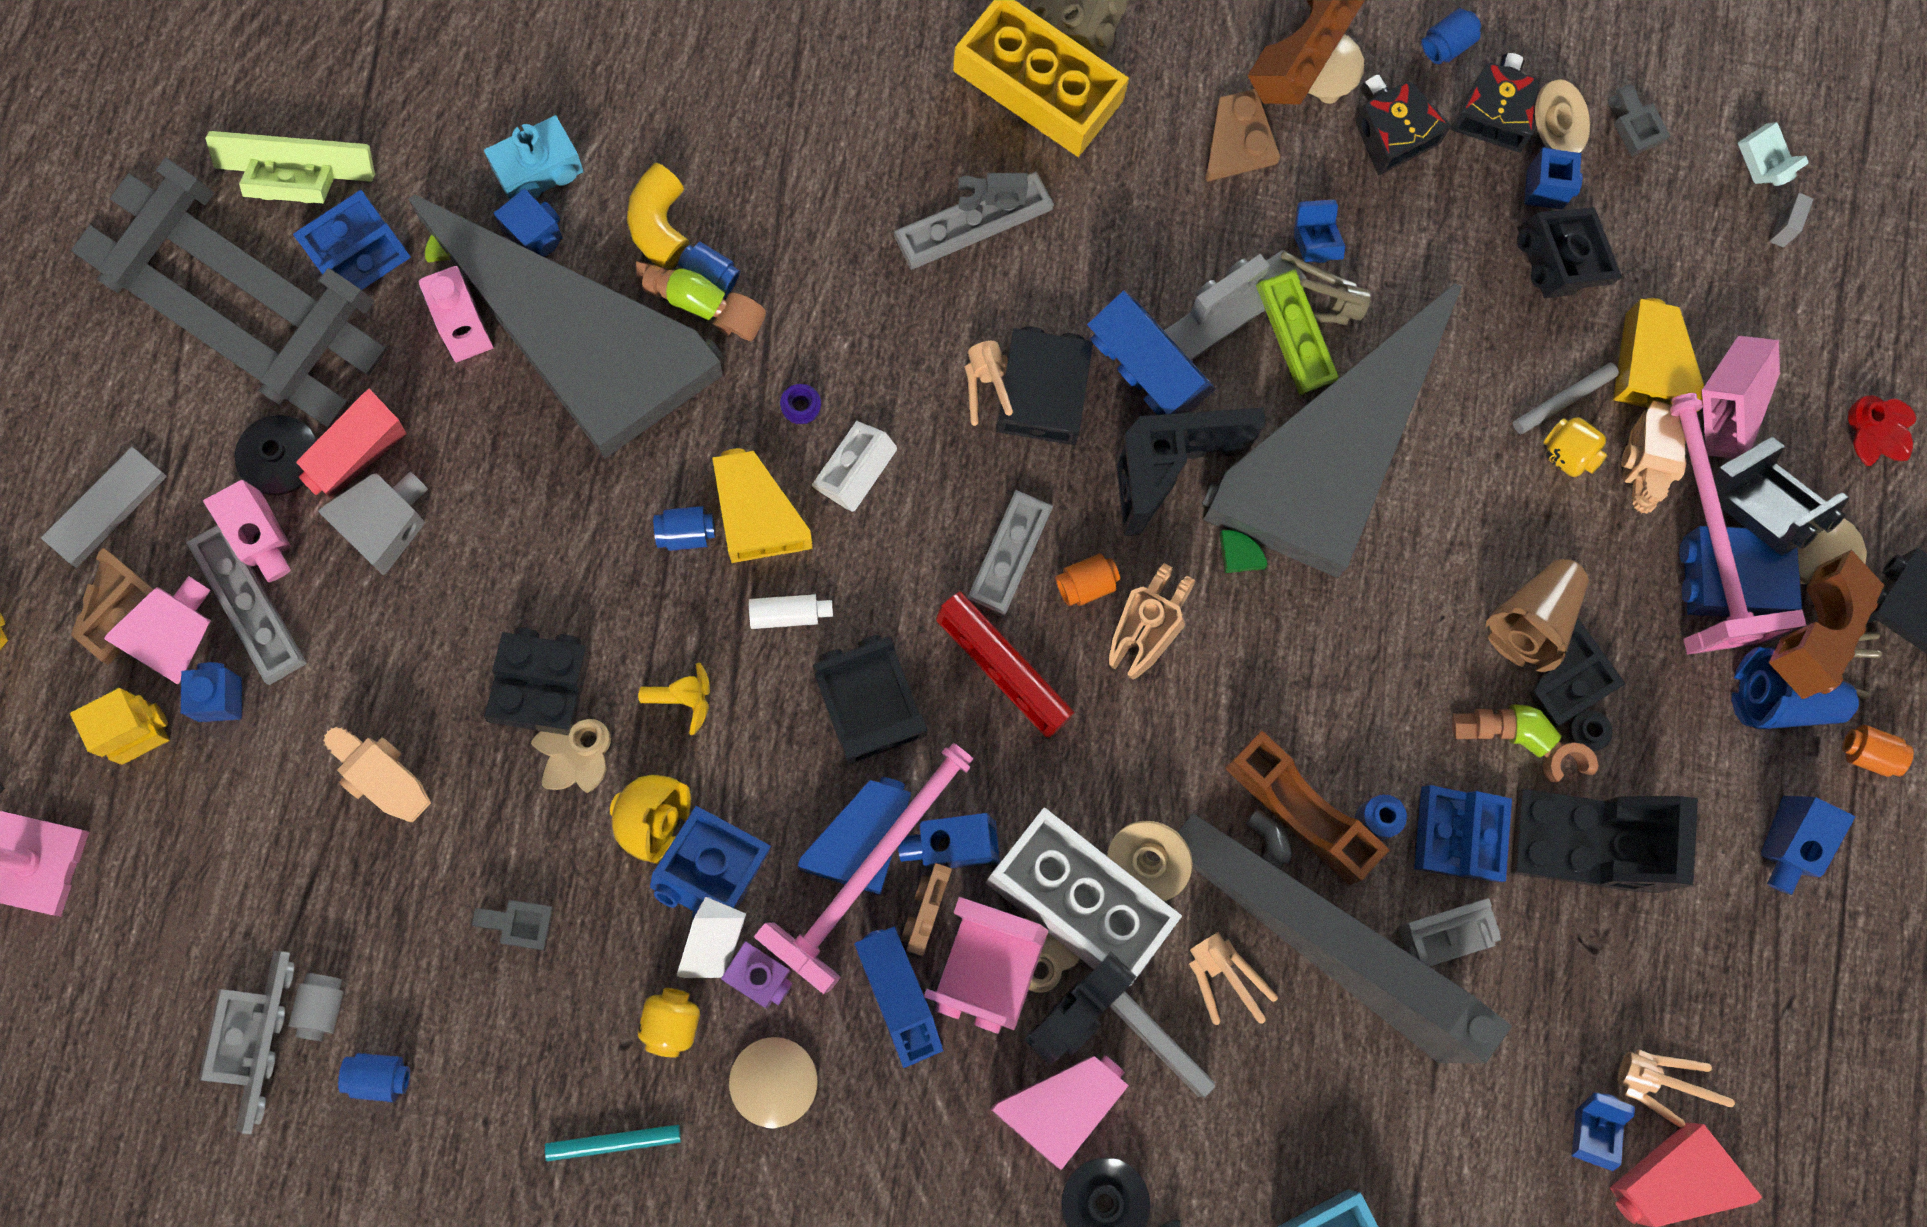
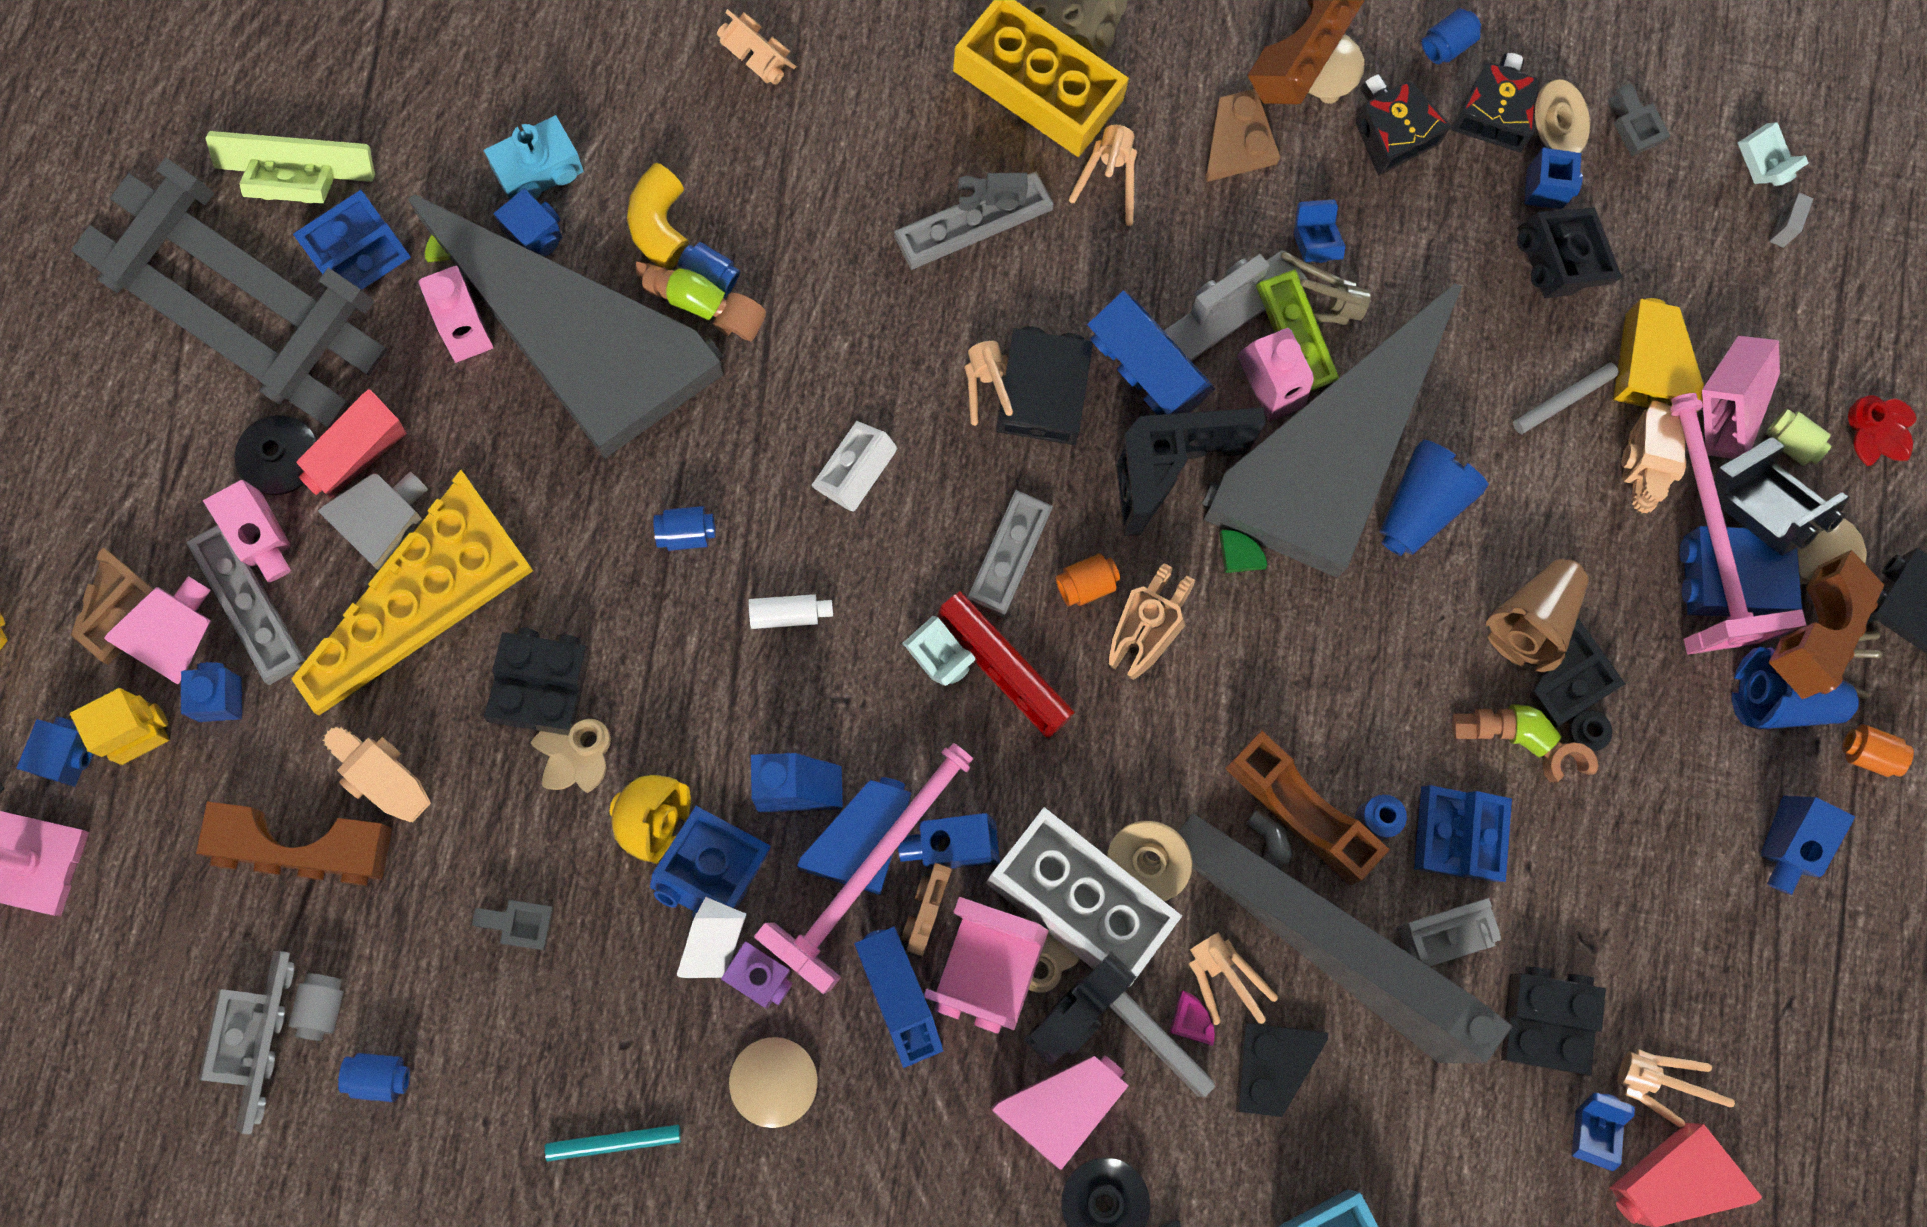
(55, 752): none -> blue brick
(103, 507): light grey tile -> none
(241, 835): none -> dark orange arch
(425, 587): none -> yellow wing
(668, 1023): yellow head -> none
(685, 691): yellow plant -> none
(743, 36): none -> light nougat hinge
(755, 509): yellow slope -> none
(795, 783): none -> blue slope
(796, 393): dark purple plate -> none
(868, 699): black panel -> none
(939, 652): none -> light aqua bracket
(1114, 151): none -> light nougat plant
(1192, 1020): none -> dark pink tile
(1274, 369): none -> bright pink torso
(1274, 1066): none -> black wing
(1429, 497): none -> blue cone
(1553, 1020): none -> black plate
(1577, 445): yellow head -> none
(1608, 843): black bracket -> none
(1801, 437): none -> yellowish green brick

